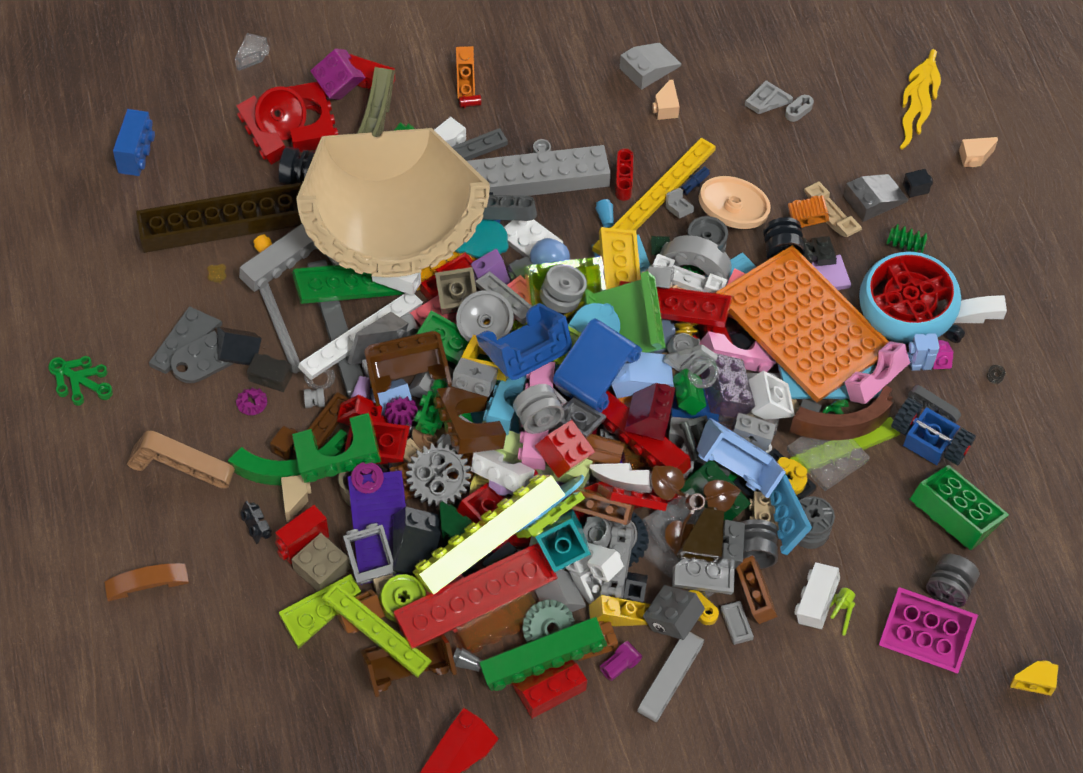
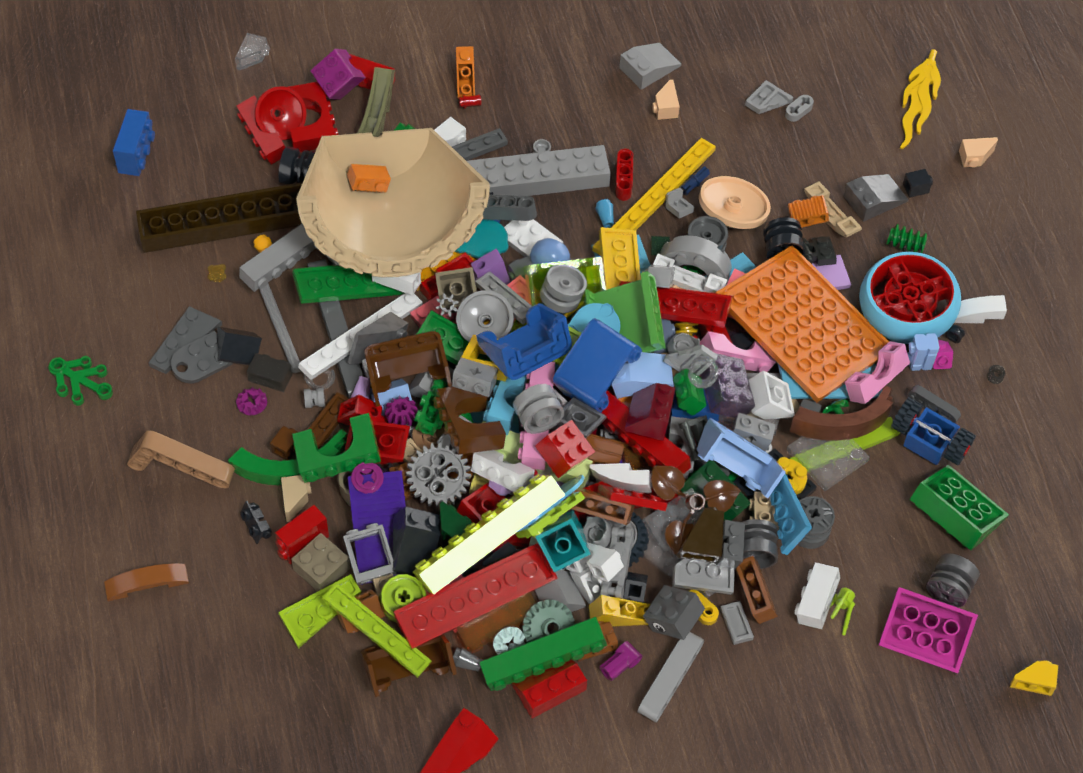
(368, 178): none -> orange brick
(412, 328): light grey beam -> none
(444, 310): none -> light grey gear
(505, 636): none -> light aqua gear

